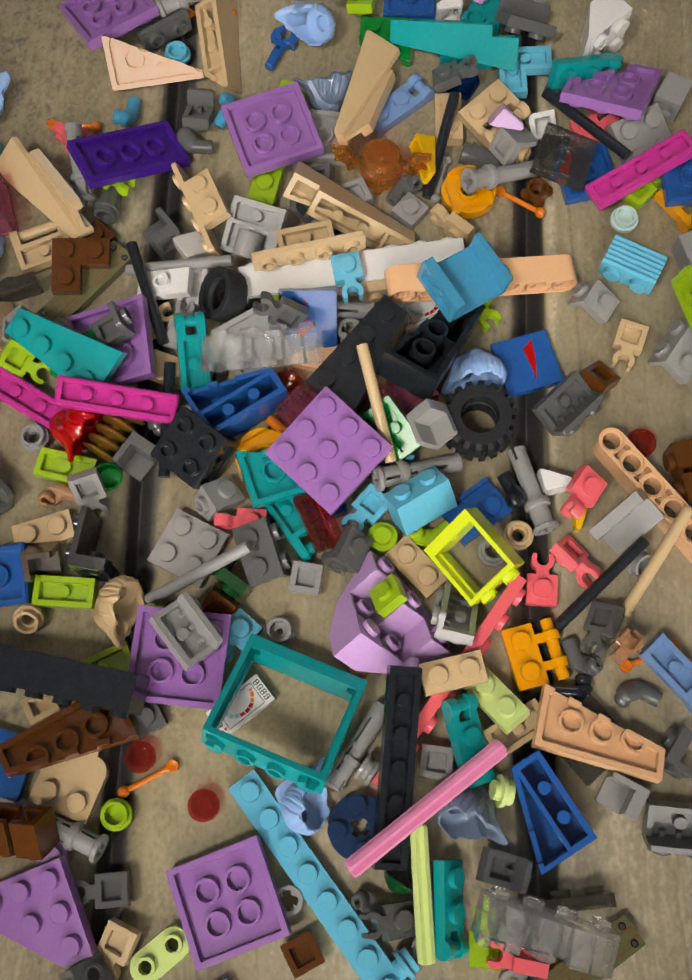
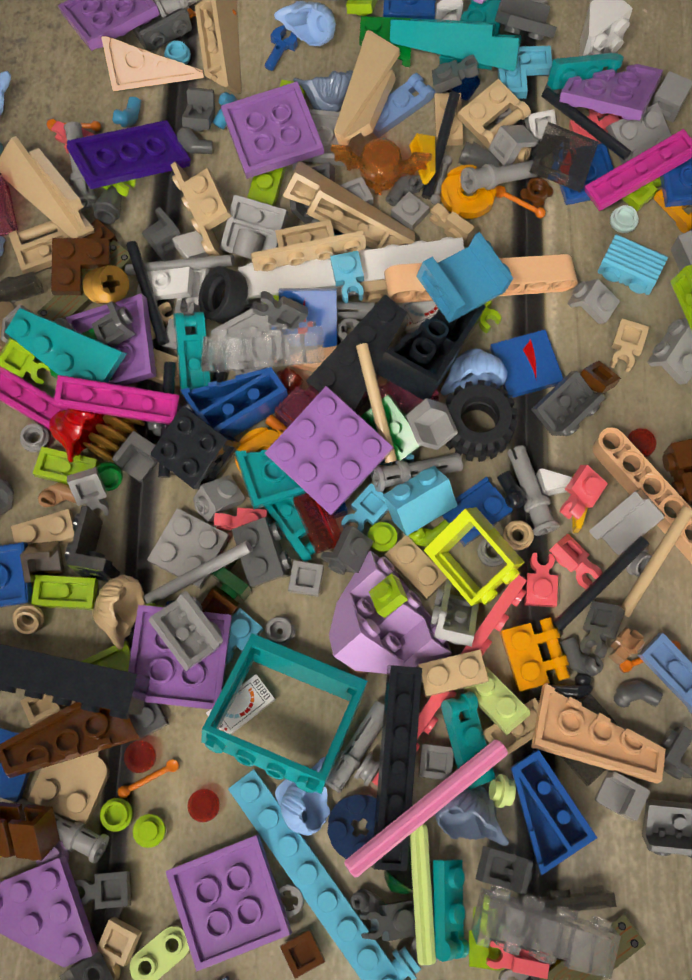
(117, 284): none -> pearl gold piece
(149, 831): none -> lime plate
(505, 118): lavender slope -> none

